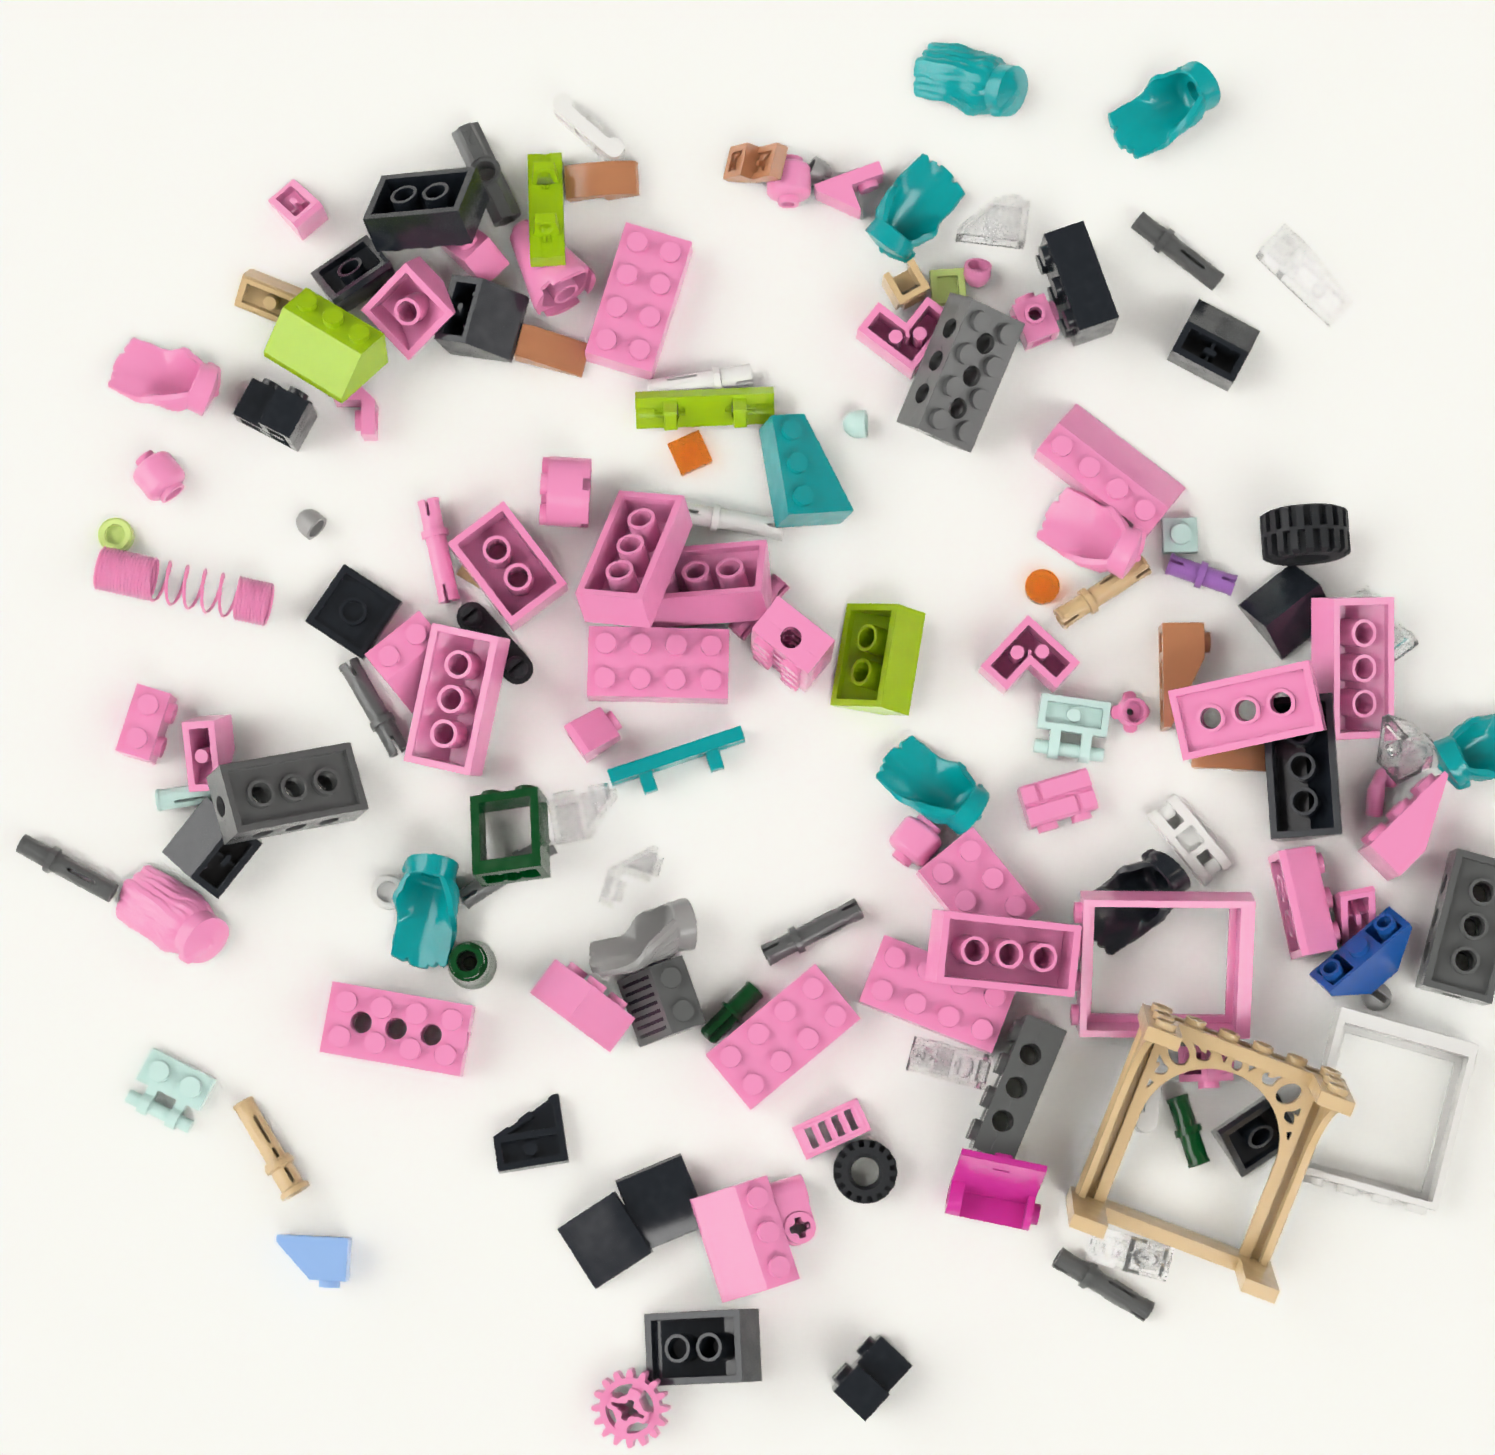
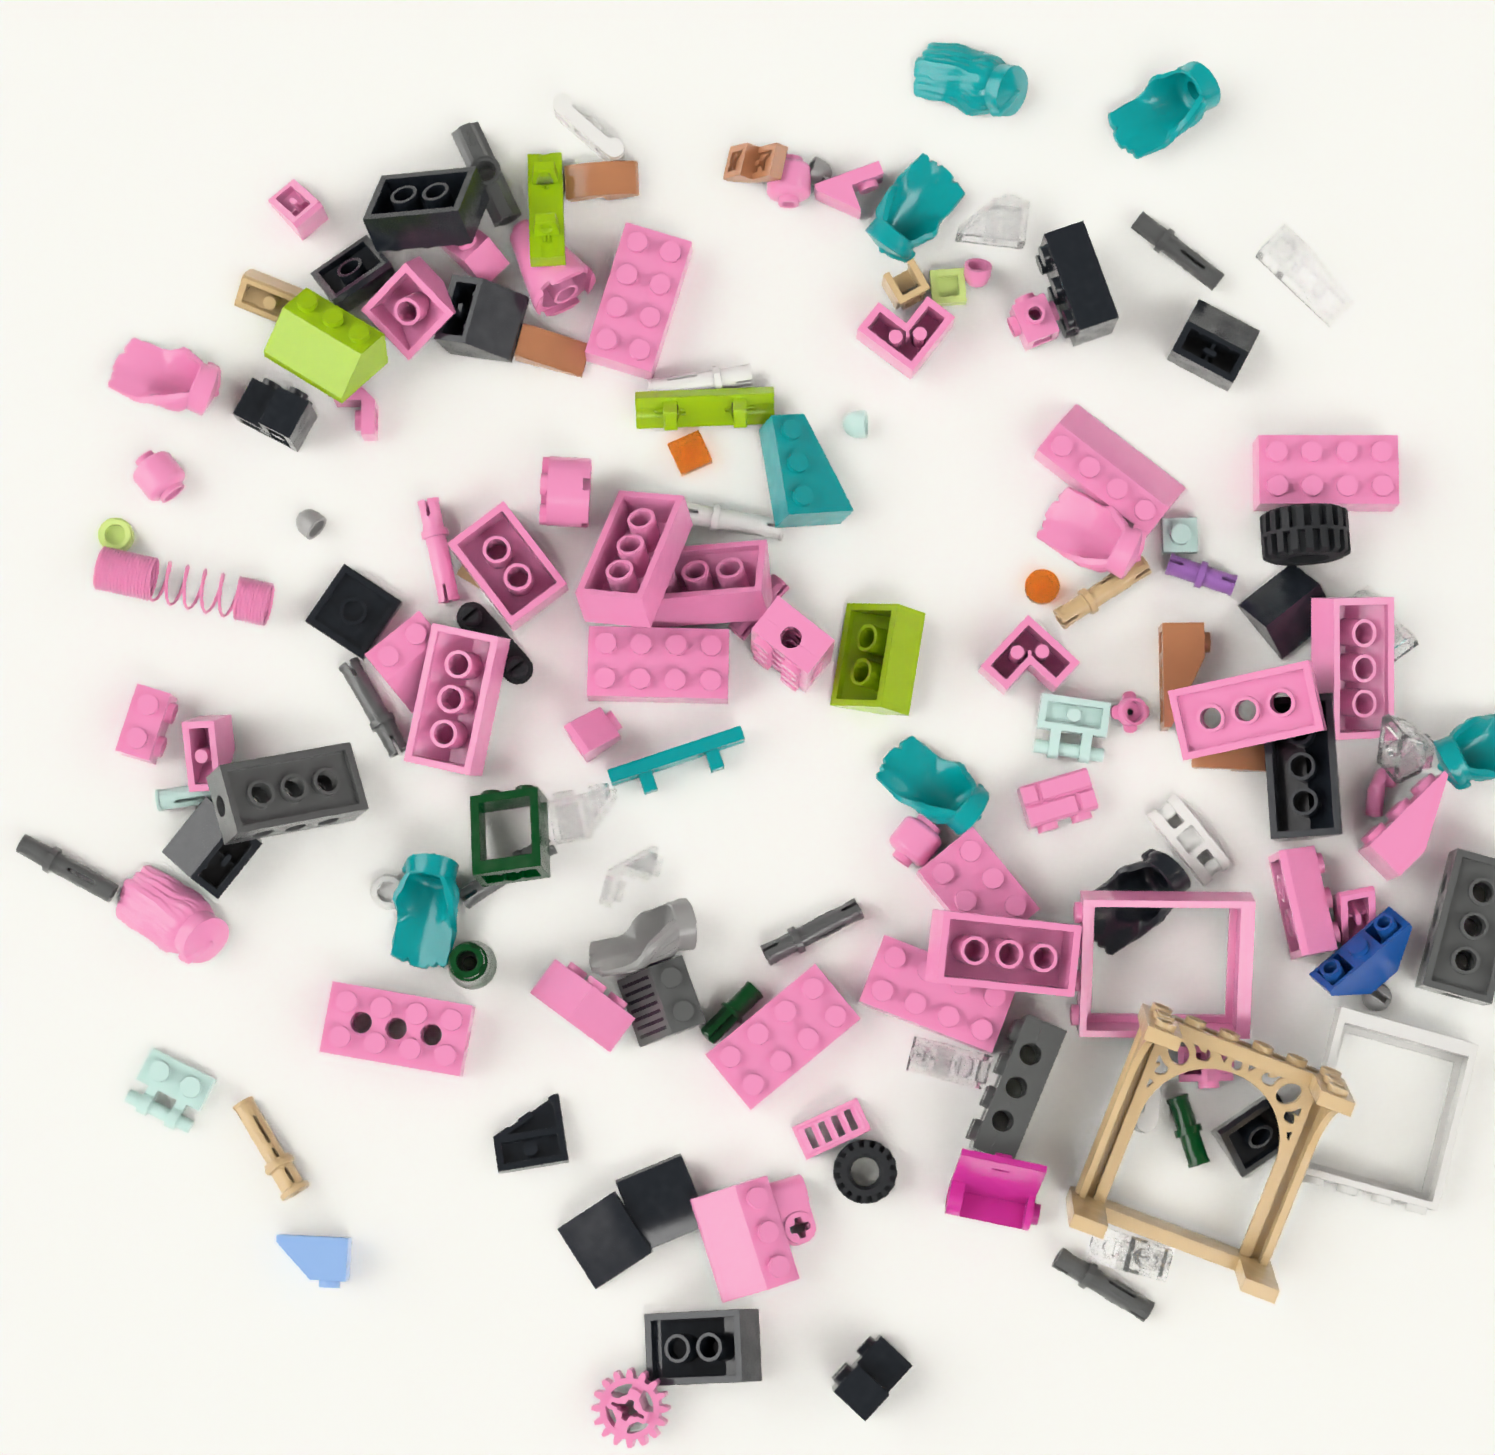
(960, 372): brick -> none
(1328, 469): none -> bright pink brick

